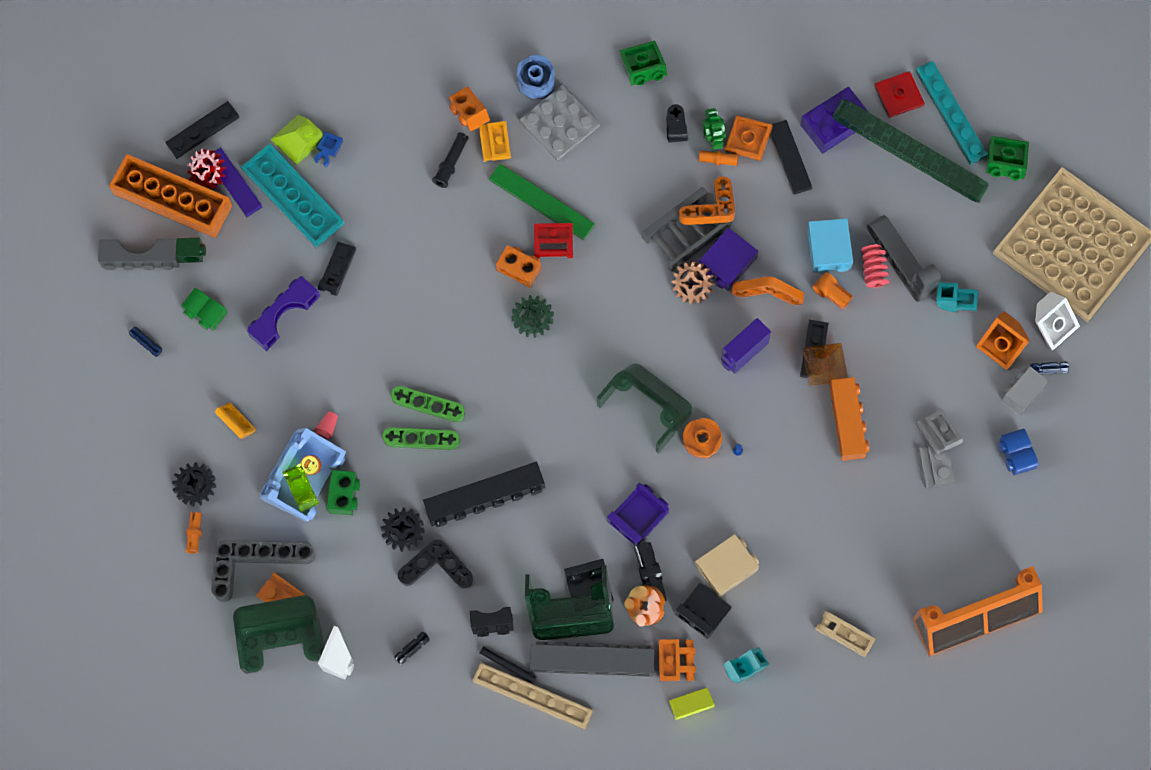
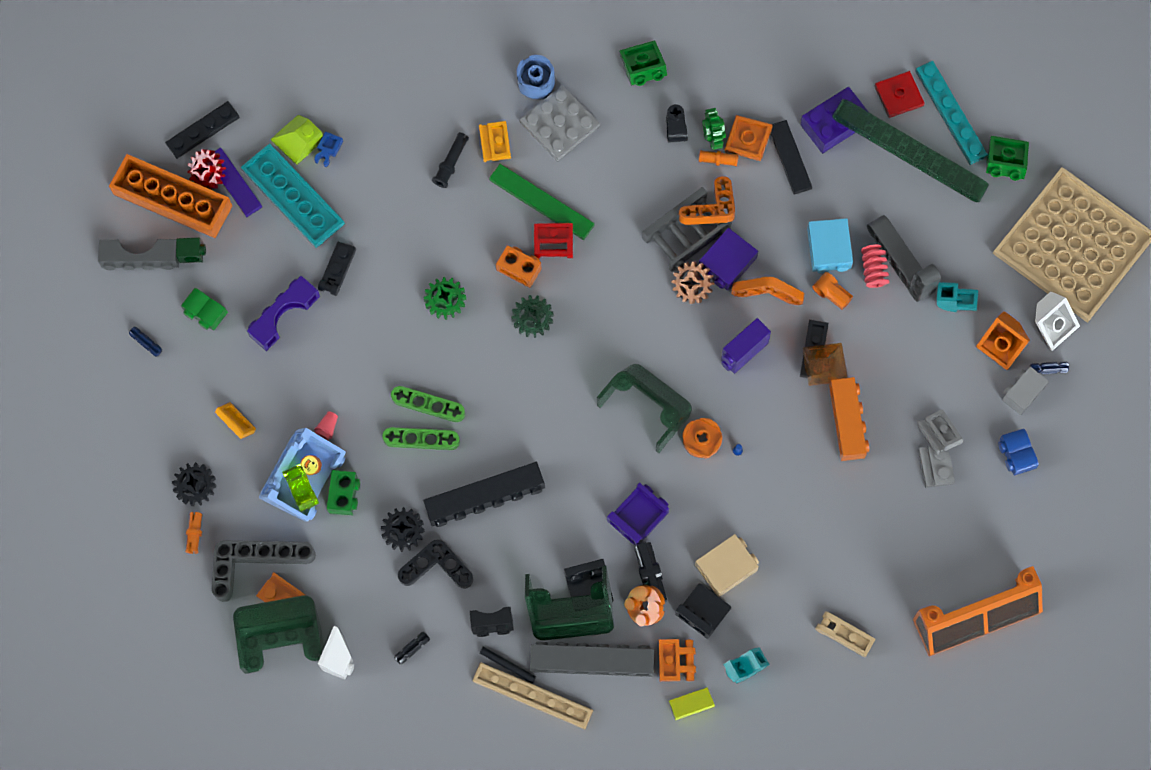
(452, 295): none -> green gear
(468, 108): orange brick -> none

